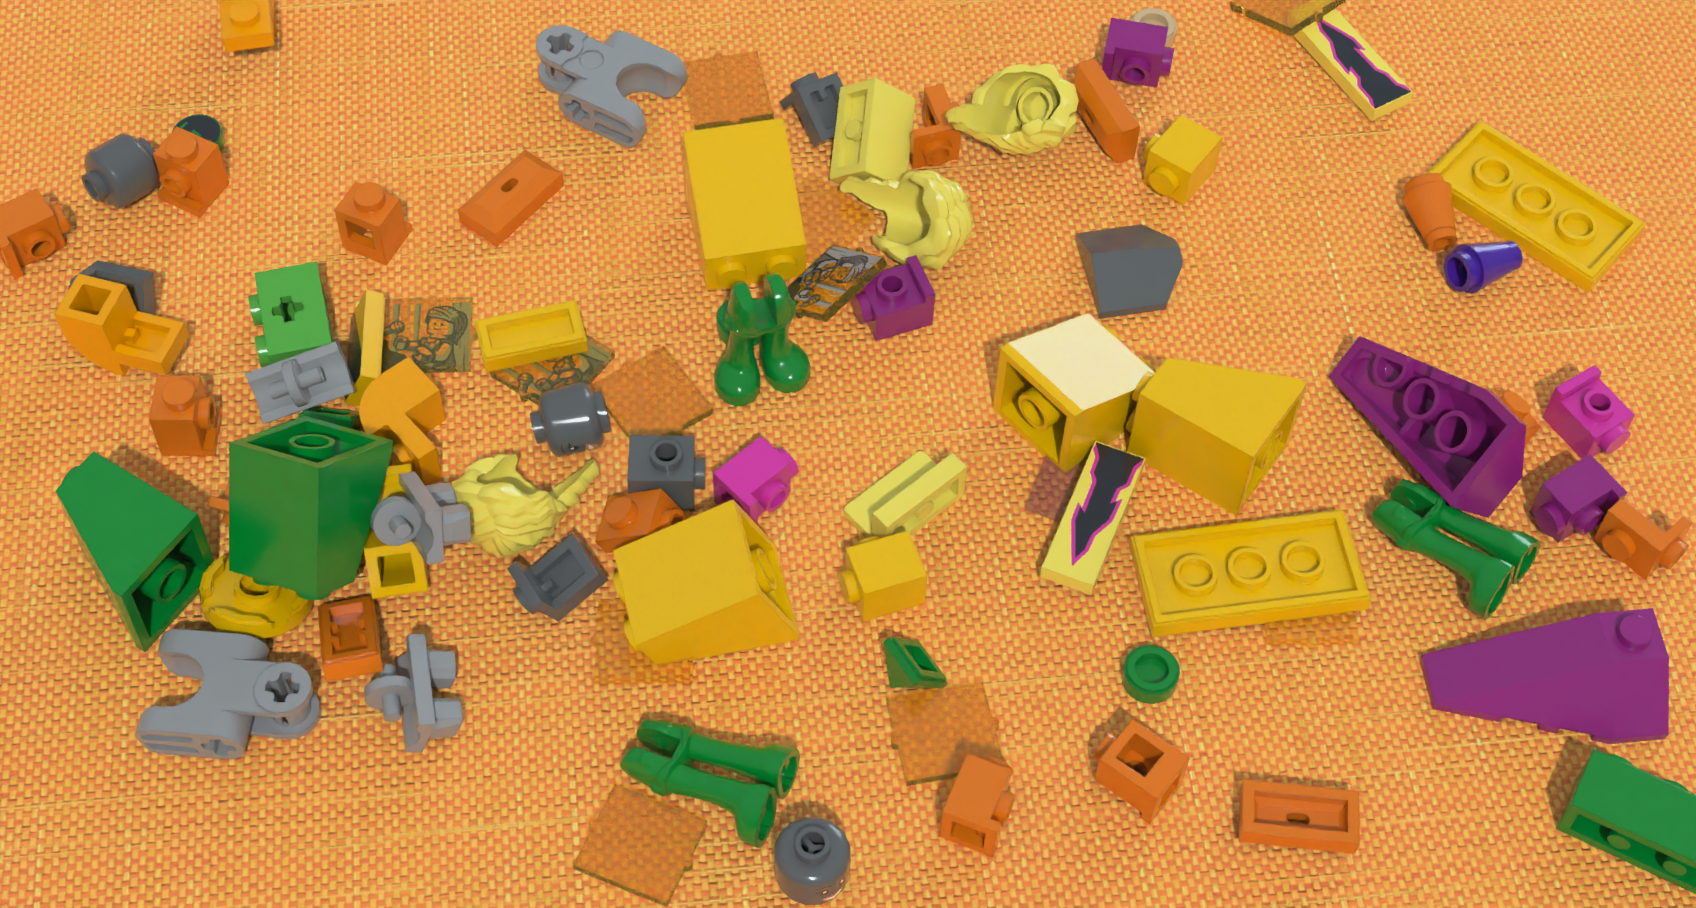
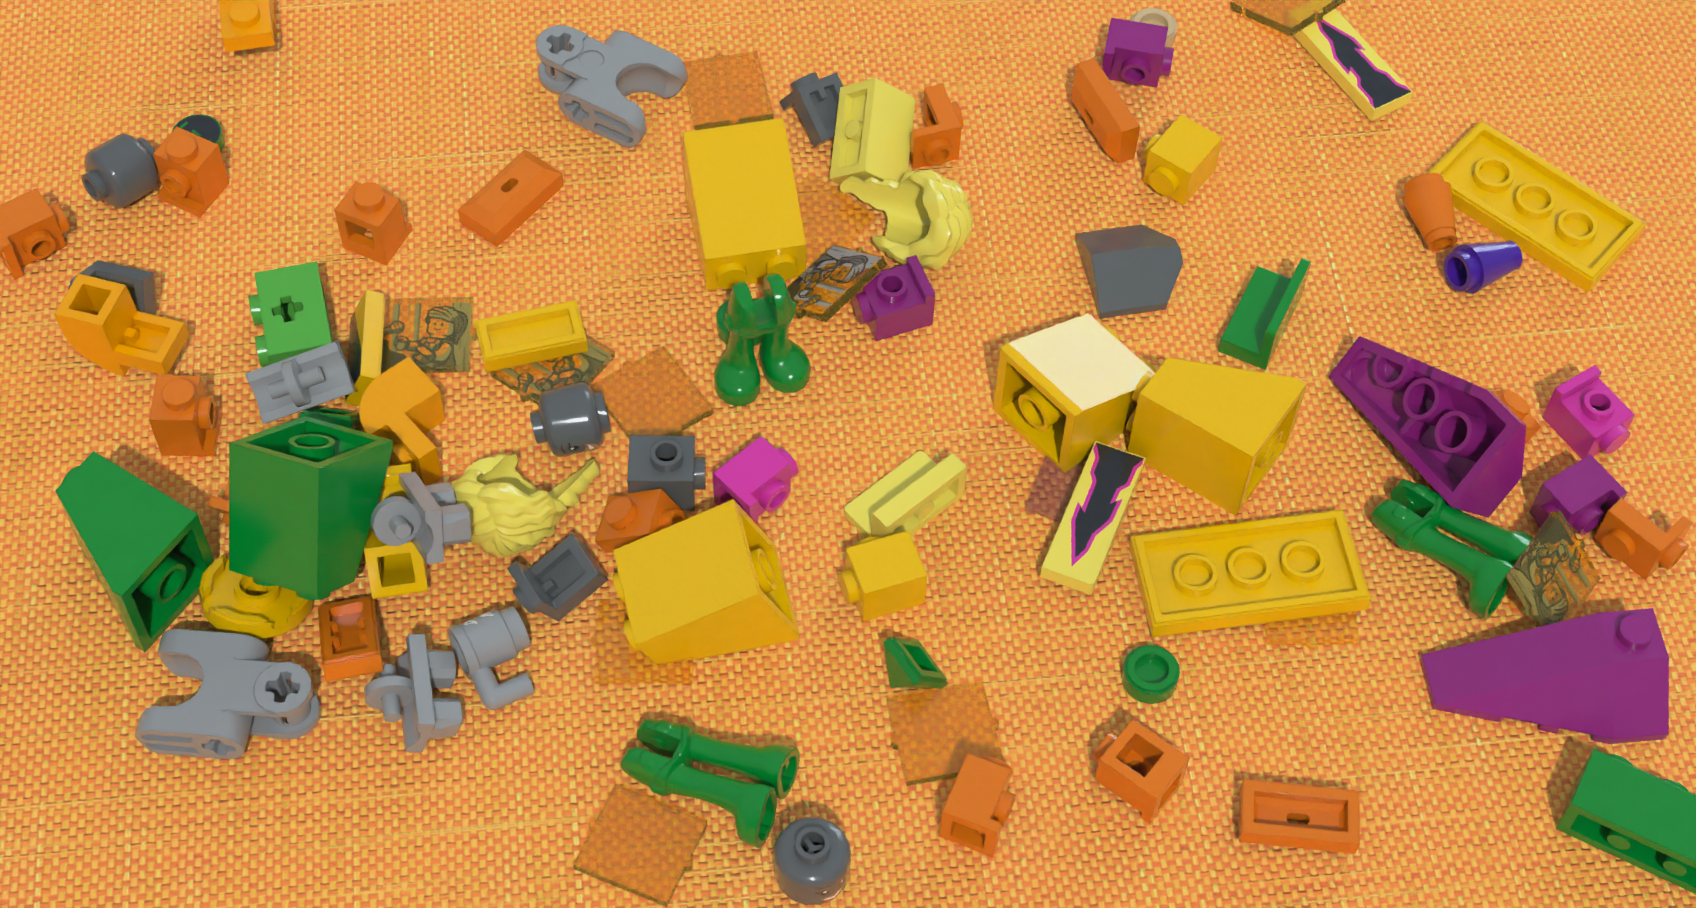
(486, 644): none -> light grey piece
(1020, 110): light yellow hair -> none
(1263, 315): none -> green panel
(1553, 573): none -> clear yellow piece

